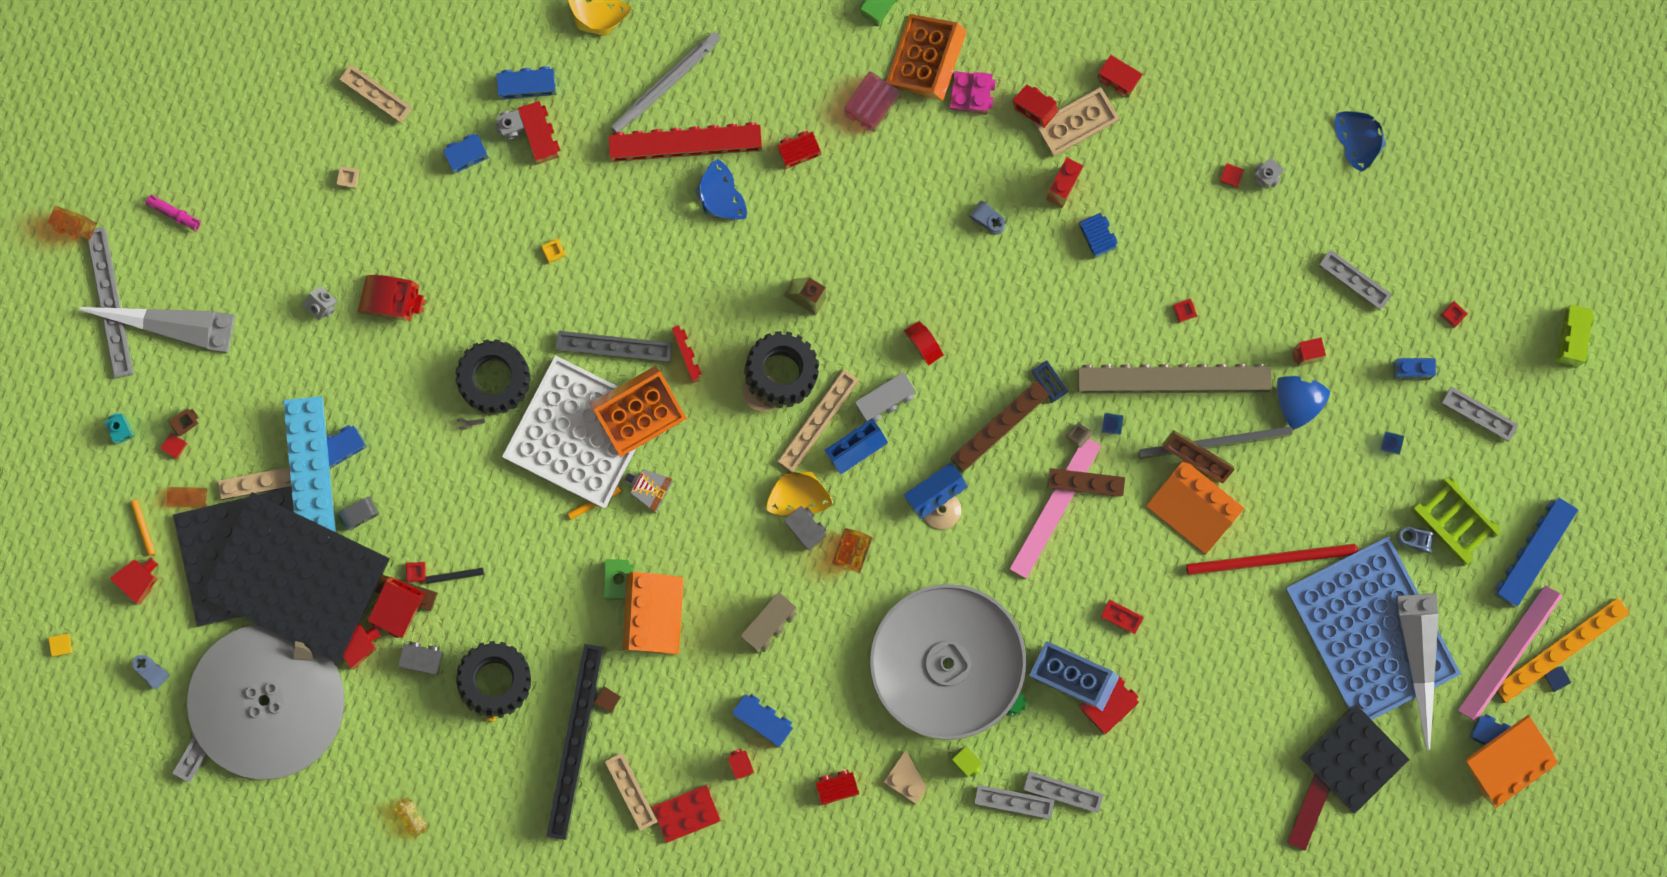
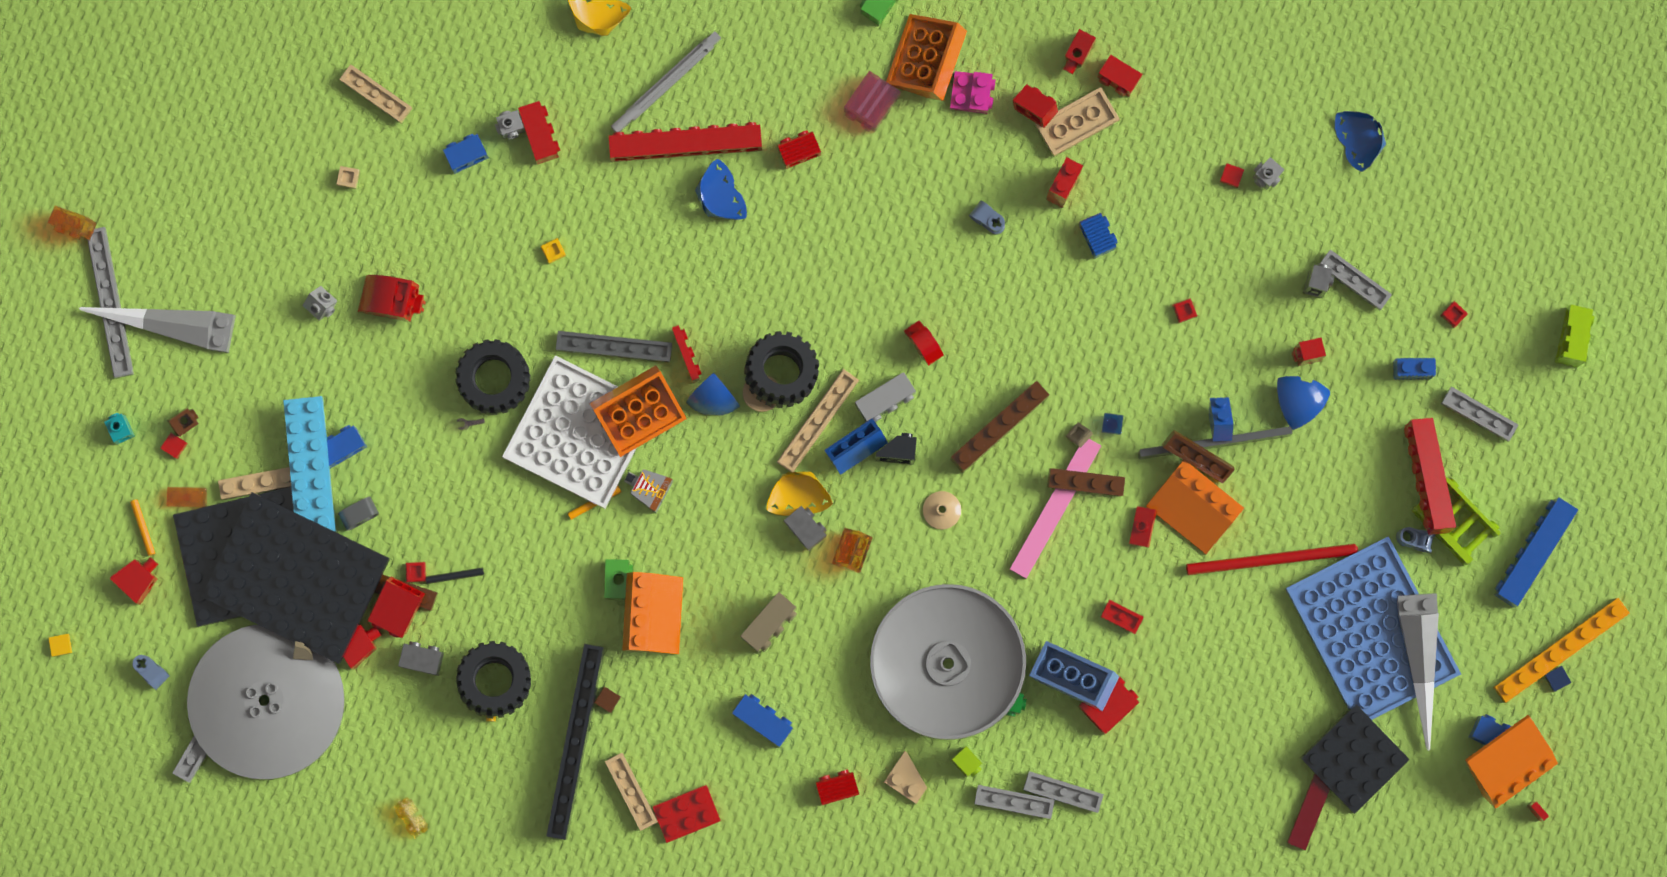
(178, 215): dark pink pin -> none
(526, 83): blue brick -> none
(712, 398): none -> blue brick
(740, 764): red brick -> none
(807, 294): reddish brown slope -> none
(899, 450): none -> black slope
(935, 491): blue brick -> none
(1055, 376): dark blue tile -> none
(1083, 43): none -> red torso
(1142, 527): none -> red plate
(1174, 379): dark tan brick -> none
(1220, 419): none -> blue brick
(1318, 280): none -> flat silver brick
(1392, 443): clear blue plate -> none
(1430, 476): none -> brick
(1510, 653): bright pink tile -> none
(1538, 811): none -> red tile

